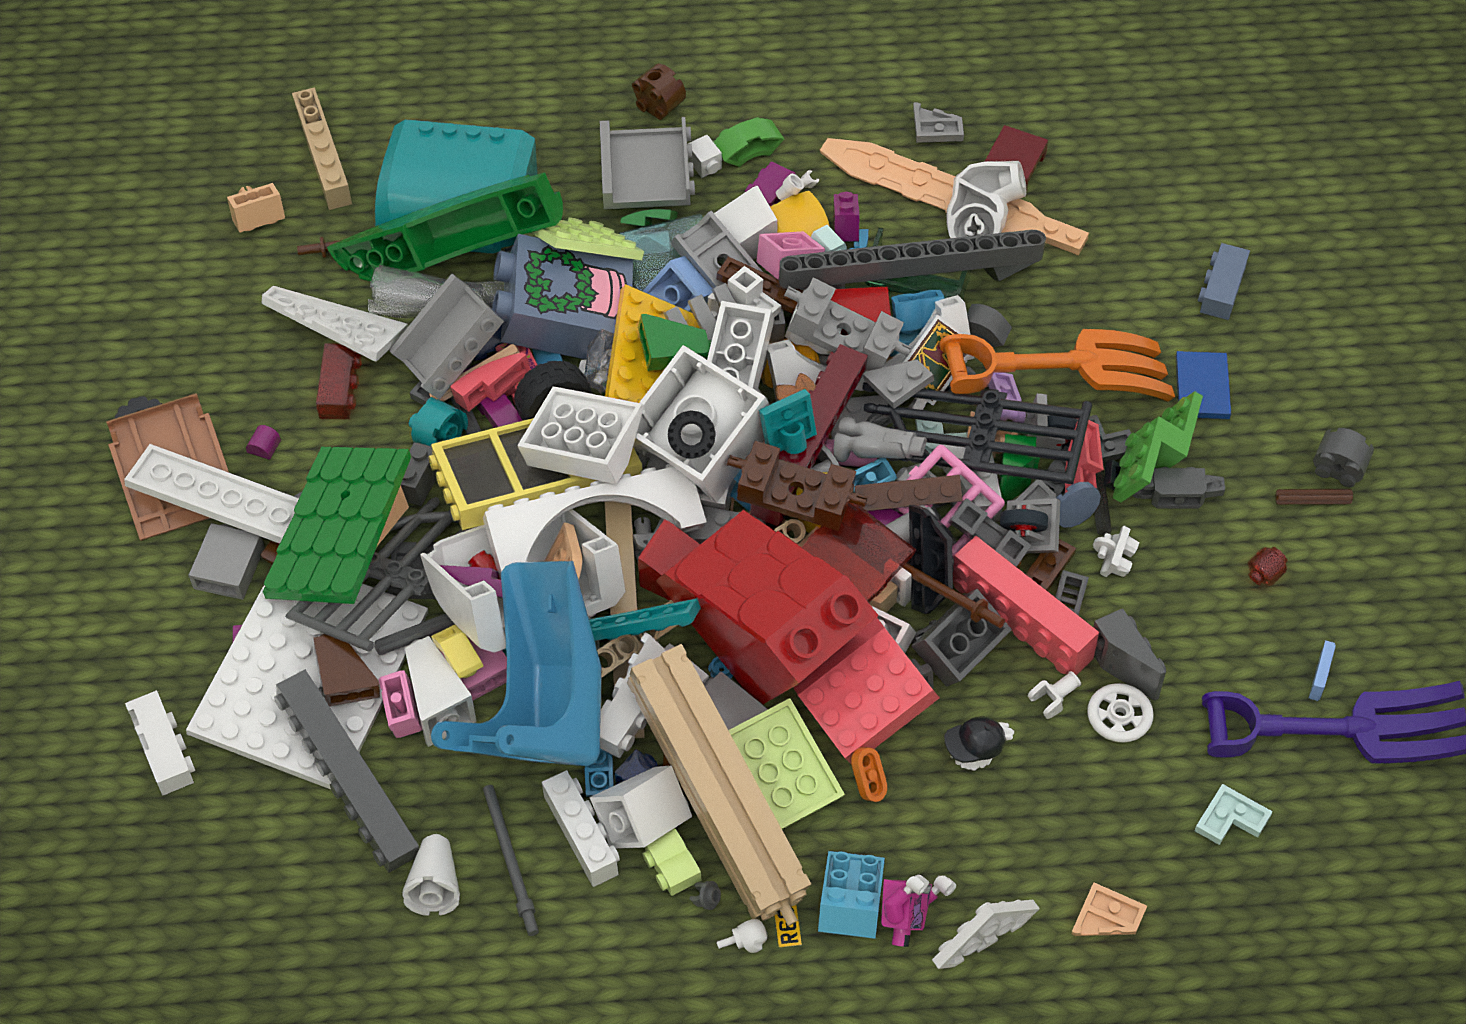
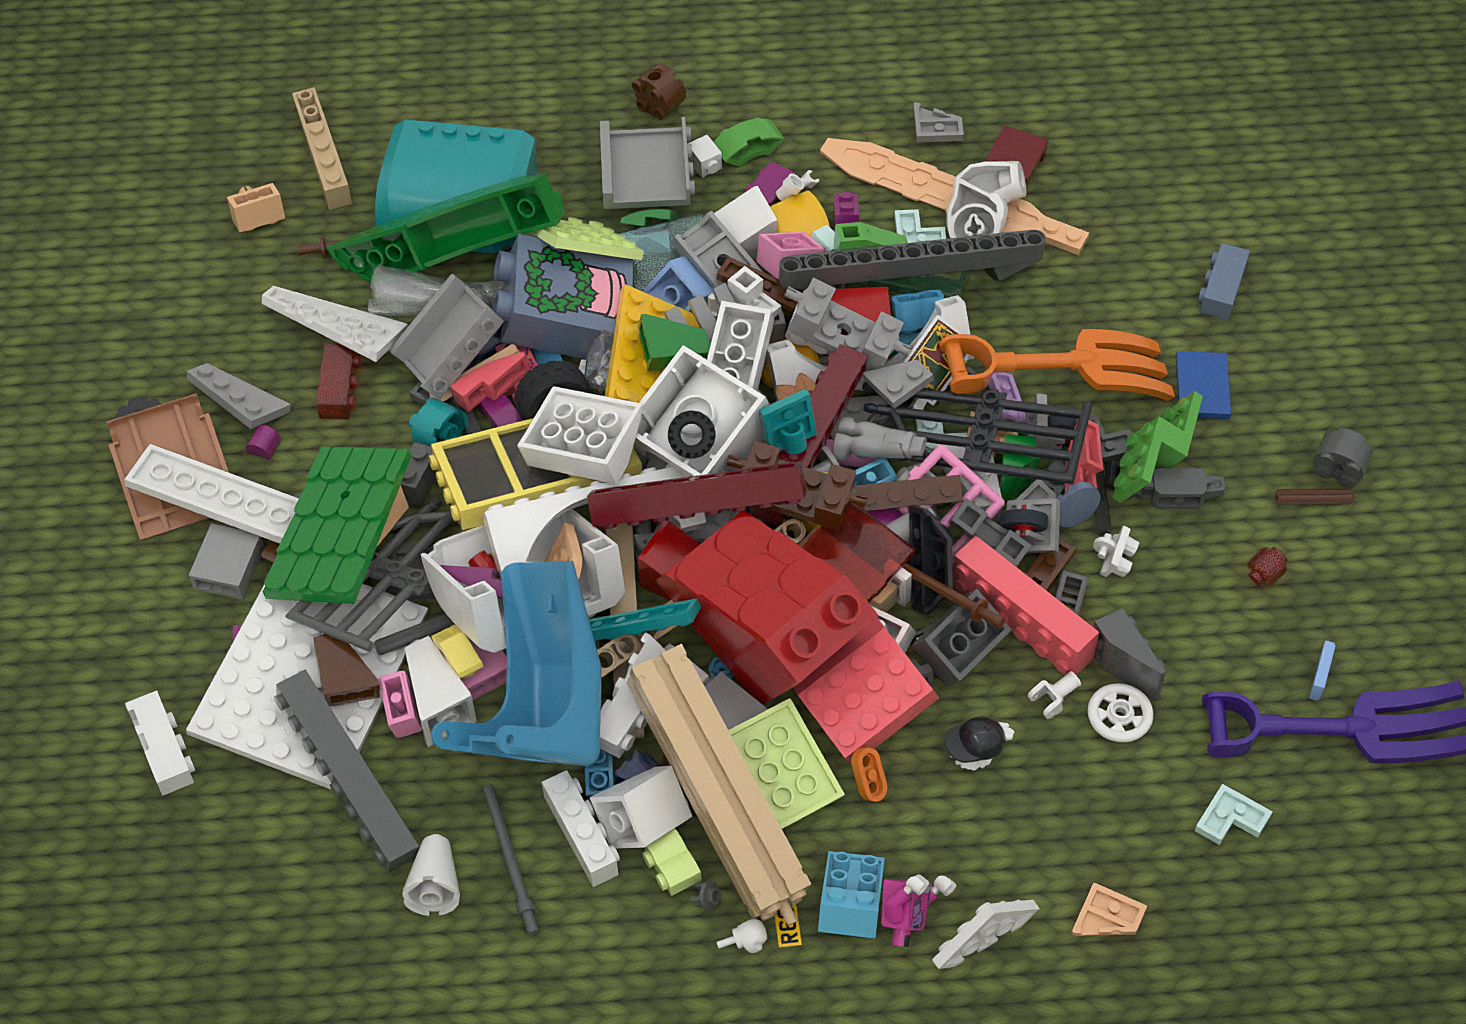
(238, 397): none -> light grey wing
(697, 494): none -> dark red brick
(863, 235): none -> bright green slope
(908, 224): none -> light aqua plate
(988, 324): dark grey brick -> none

